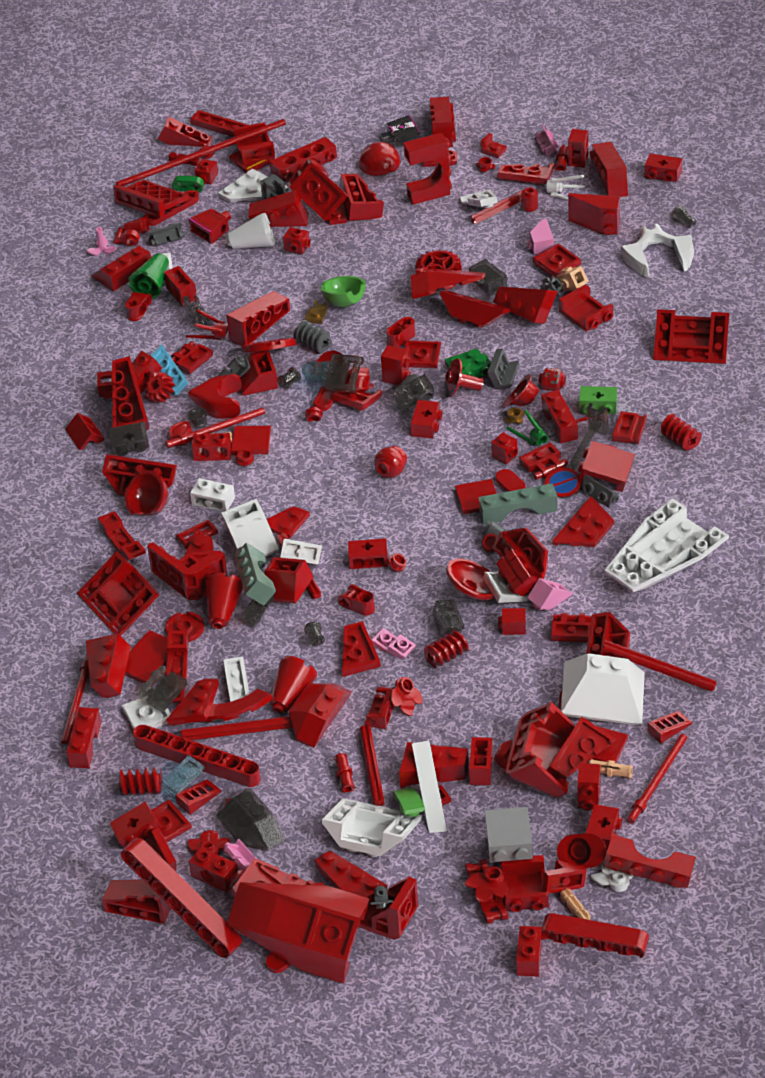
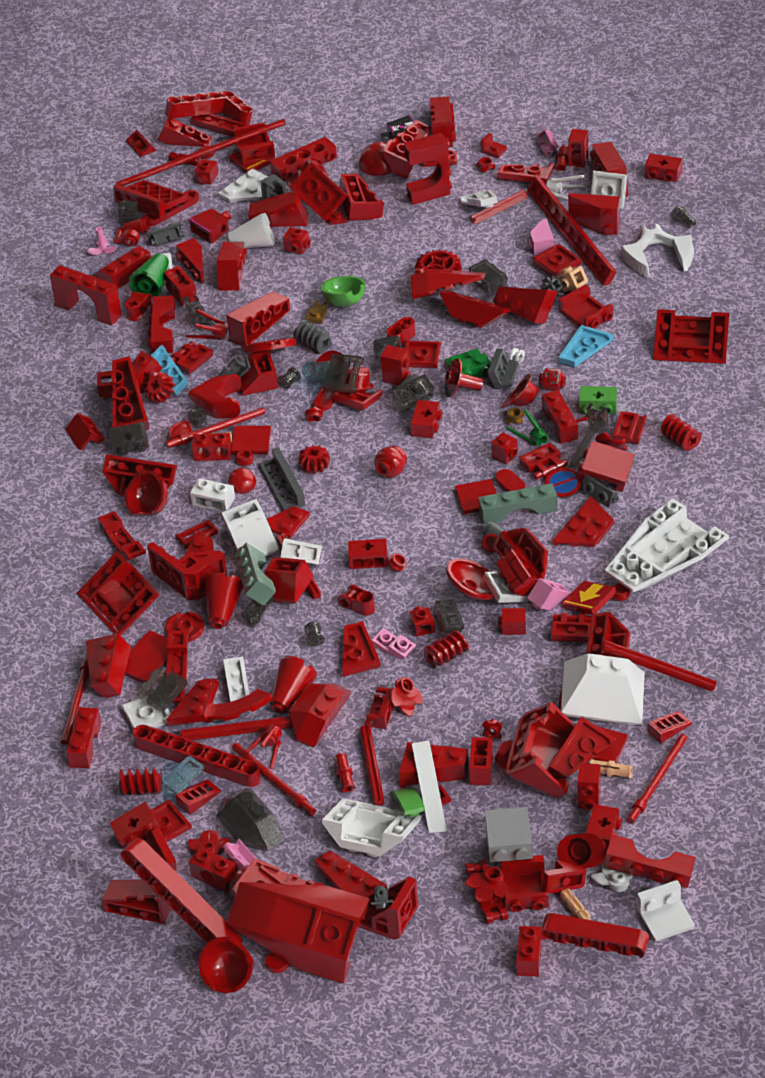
(103, 294): none -> red arch
(127, 212): none -> clear smoke brick
(140, 144): none -> red slope
(162, 311): none -> red arch
(188, 183): green beam -> none
(191, 255): none -> red slope
(209, 103): none -> red beam
(225, 965): none -> red cylinder
(230, 265): none -> red wedge
(242, 480): none -> red hair
(270, 738): none -> red plant
(287, 477): none -> dark grey fence
(298, 799): none -> red bar
(314, 459): none -> red gear
(380, 345): none -> clear smoke slope
(394, 148): none -> red wedge
(419, 617): none -> red brick
(494, 725): none -> red plate
(516, 355): none -> white bush
(529, 199): red brick -> none
(571, 231): none -> red plate
(583, 345): none -> medium azure wing
(588, 597): none -> red tile
(604, 438): none -> red plate
(609, 184): none -> white tile
(622, 593): none -> red plate
(664, 911): none -> white bracket

